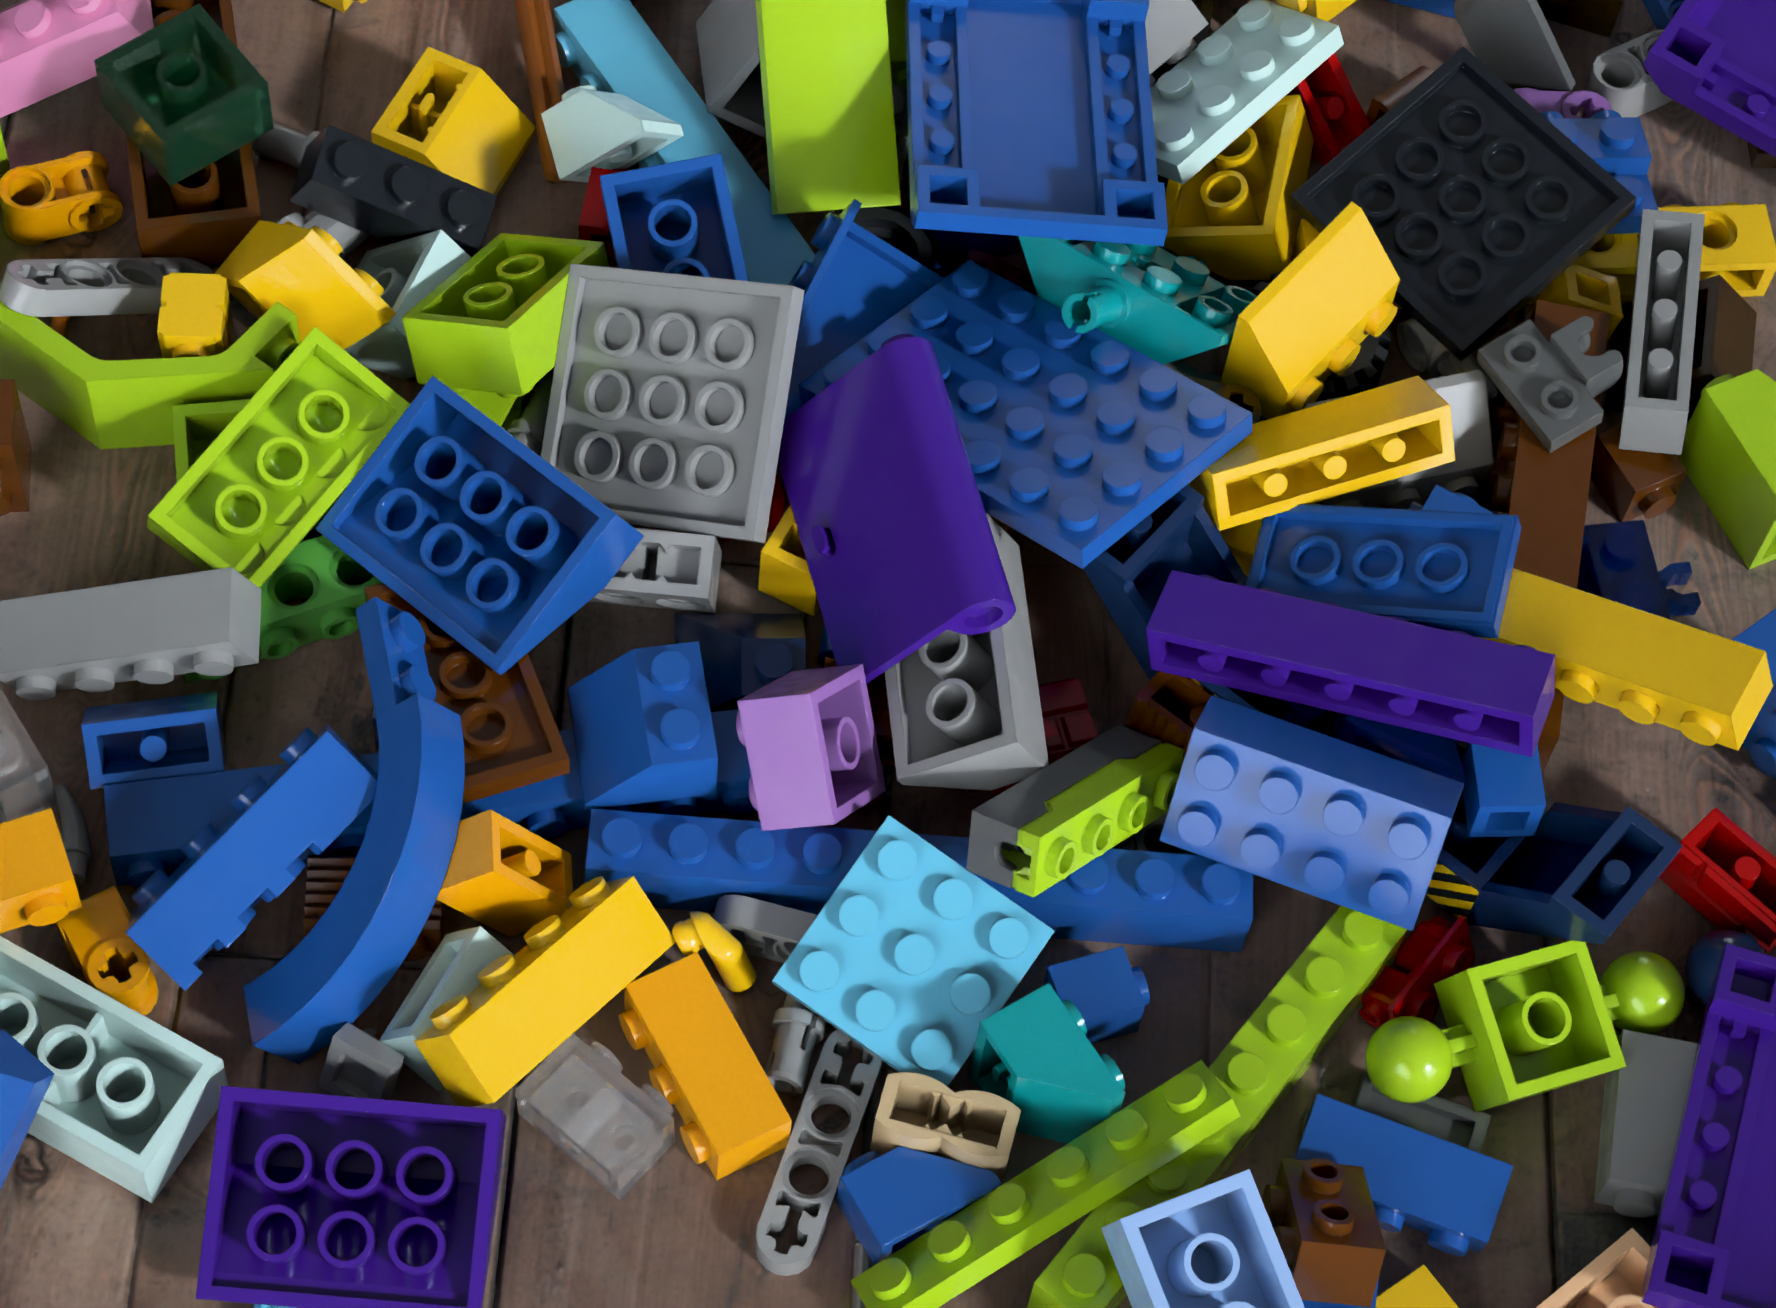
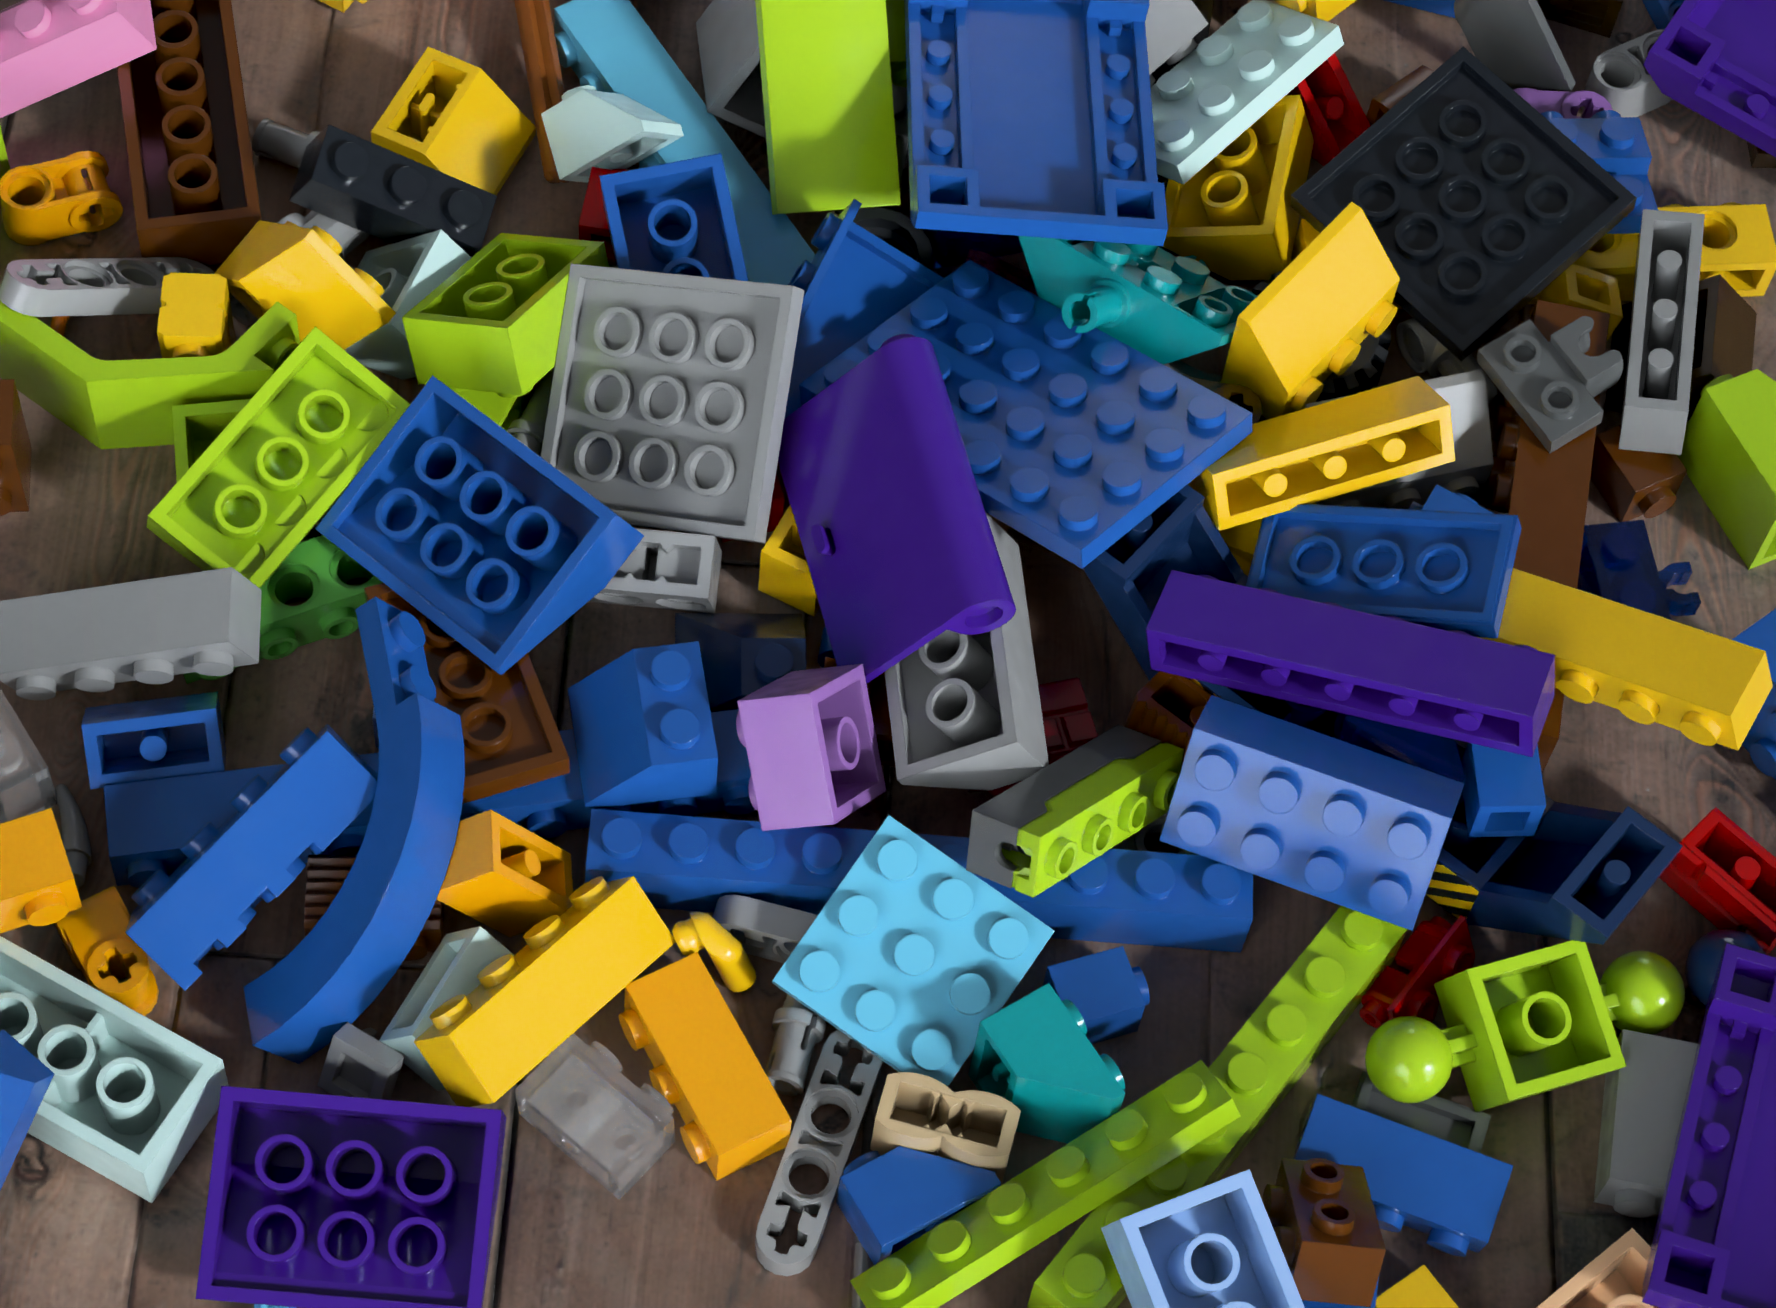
(184, 94): clear green brick -> none

